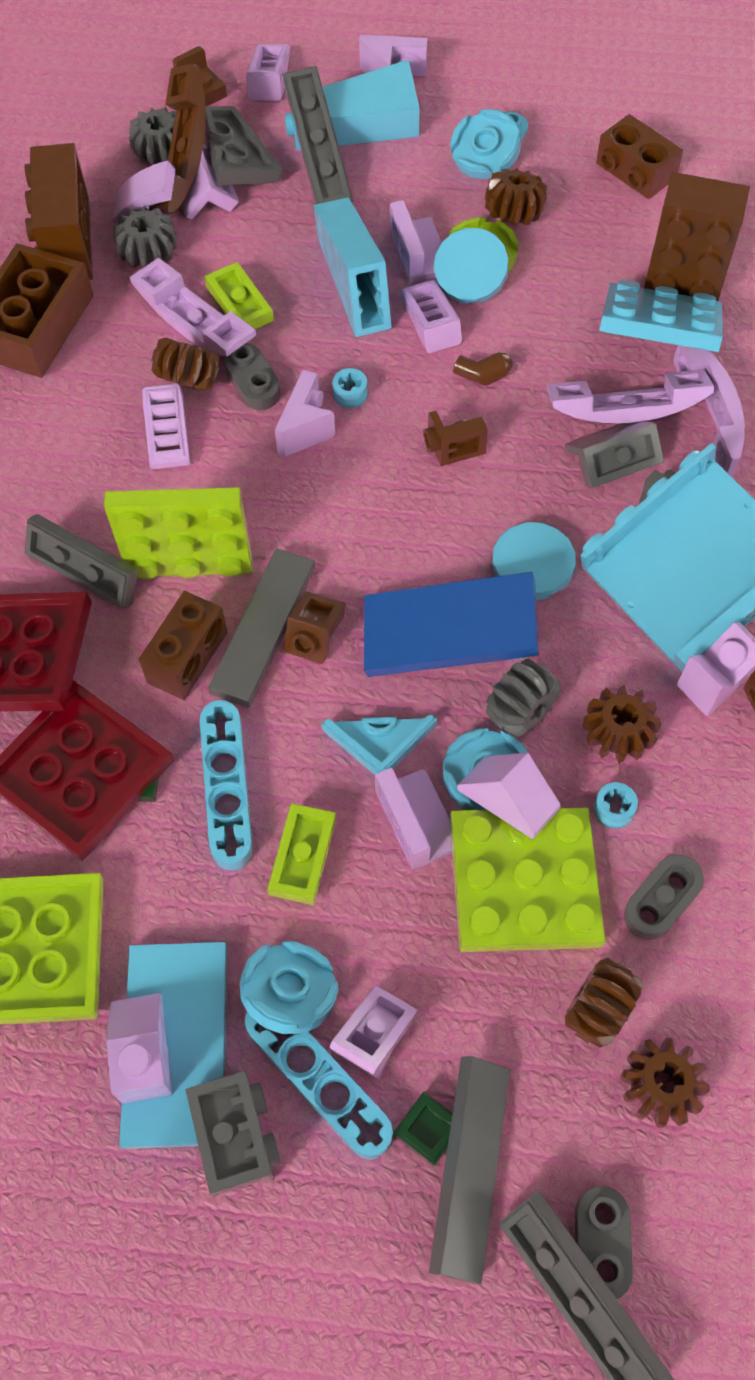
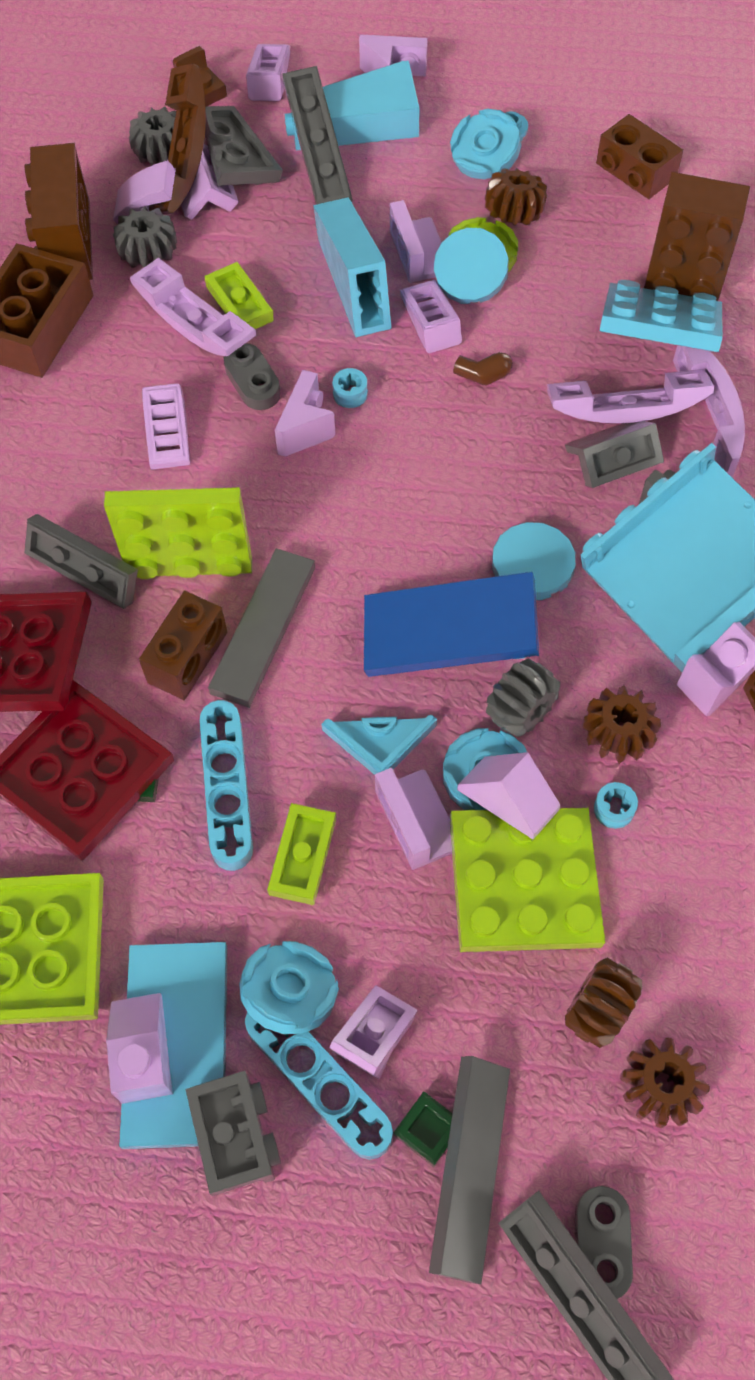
(185, 364): reddish brown gear -> none
(312, 626): reddish brown bracket -> none
(456, 441): reddish brown bracket -> none
(661, 898): dark grey plate -> none

